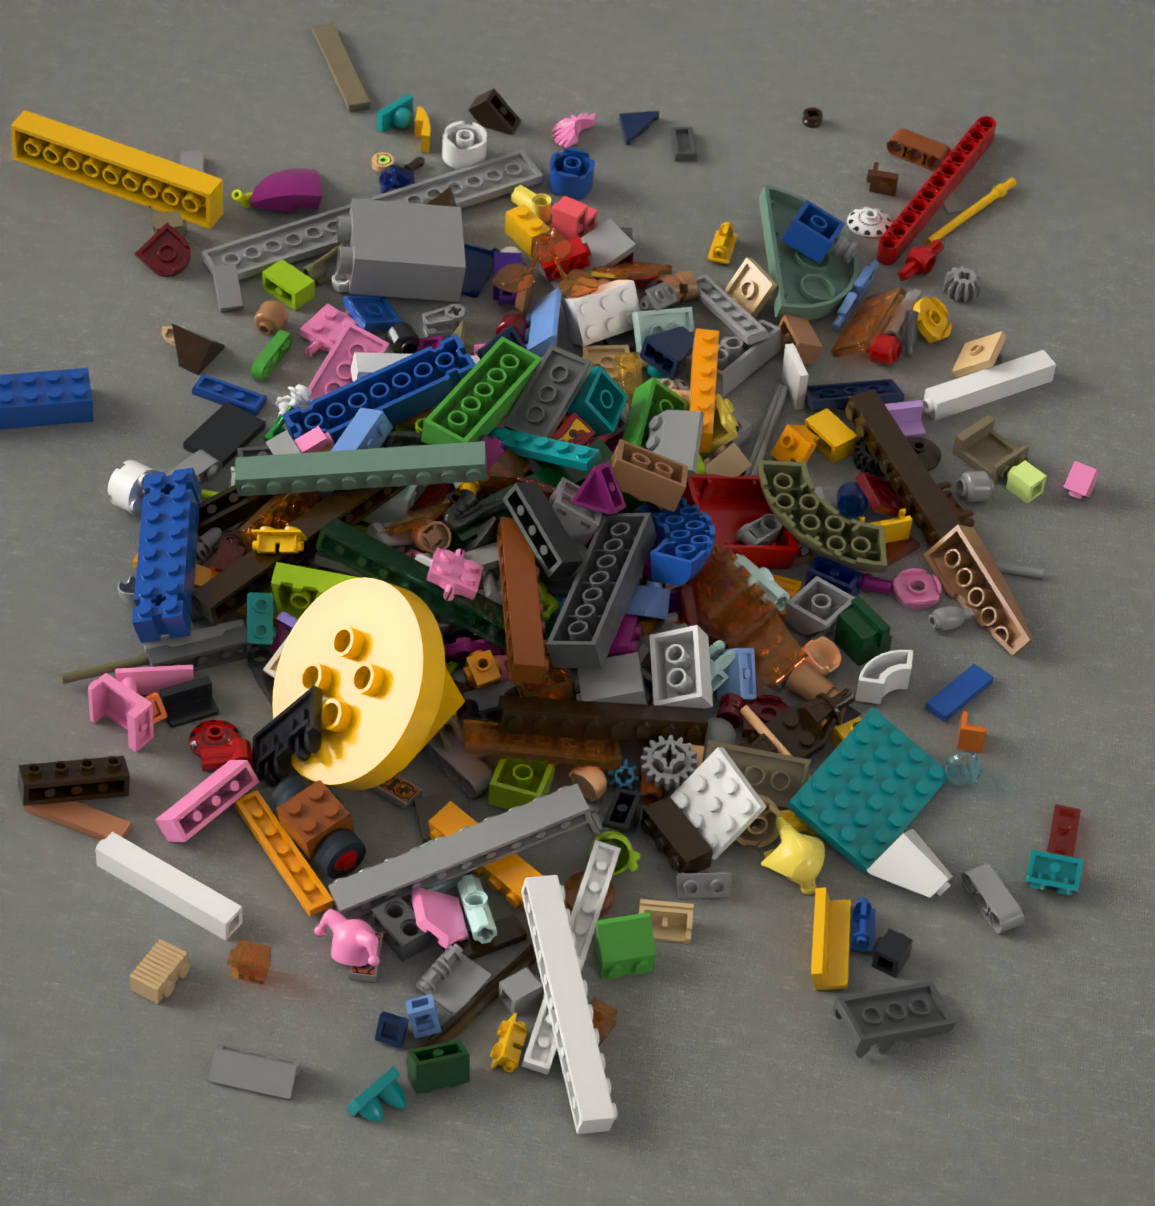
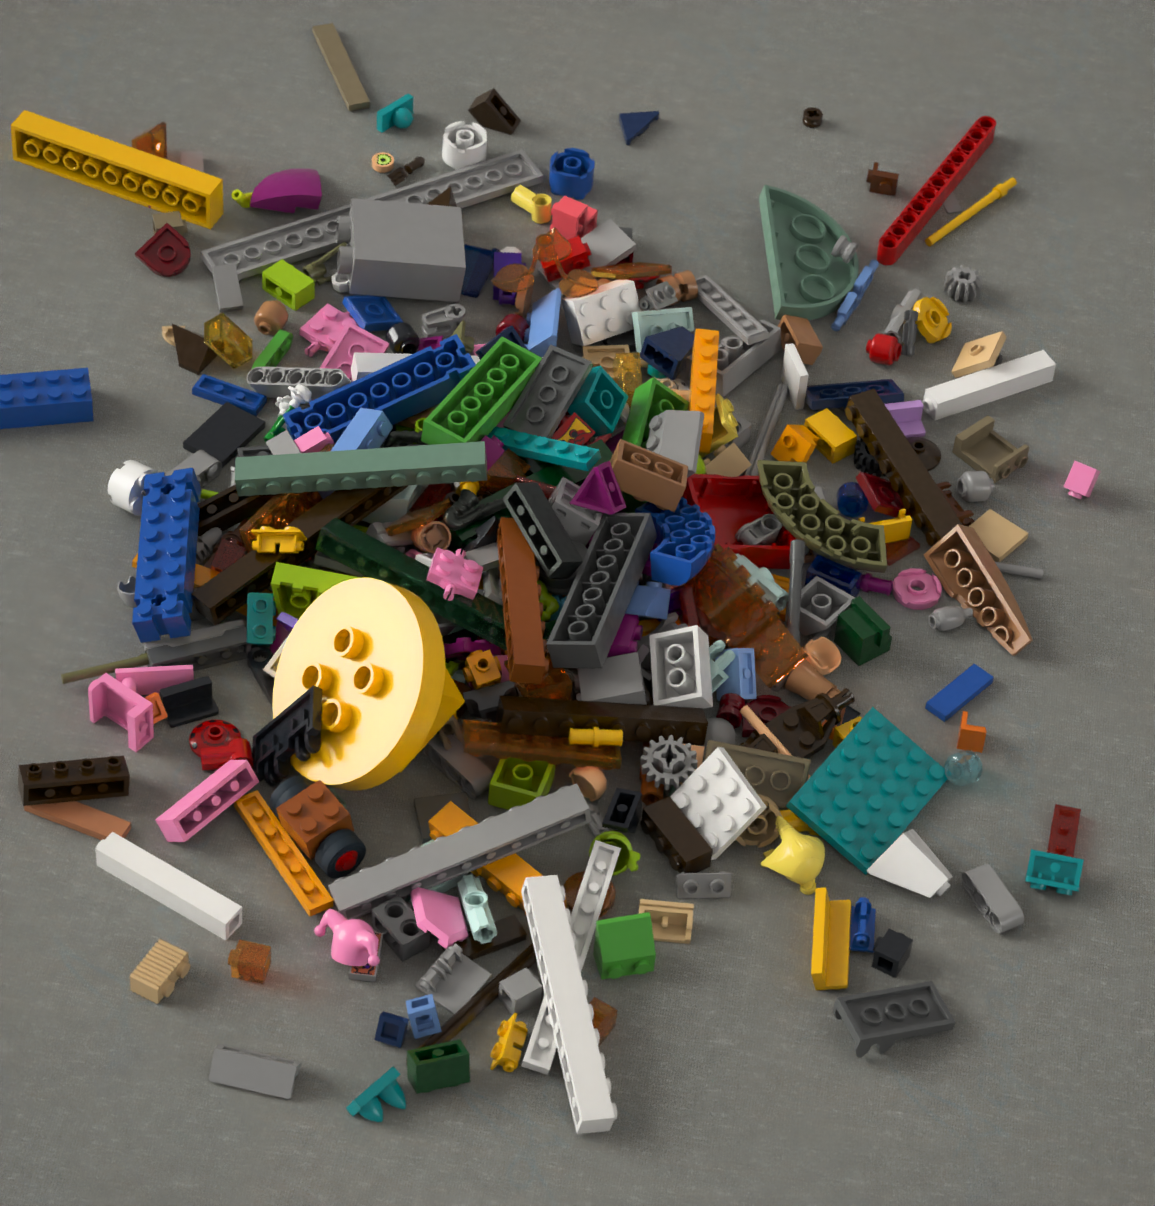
(152, 141): none -> clear orange slope
(228, 340): none -> clear yellow brick
(276, 380): none -> light grey beam
(395, 177): clear blue bracket -> none
(399, 791): tile -> none
(422, 129): yellow slope -> none
(524, 227): yellow brick -> none
(567, 130): bright pink hair -> none
(595, 737): none -> yellow pin
(625, 780): dark azure gear -> none
(683, 144): dark grey tile -> none
(723, 244): yellow hinge -> none
(751, 287): tan plate -> none
(796, 560): none -> dark grey piece
(813, 231): blue brick -> none
(868, 222): white dish -> none
(868, 322): clear orange plate -> none
(884, 674): white brick -> none
(917, 149): dark orange beam -> none
(920, 260): red axle -> none
(998, 534): none -> tan tile
(1025, 481): yellowish green brick -> none

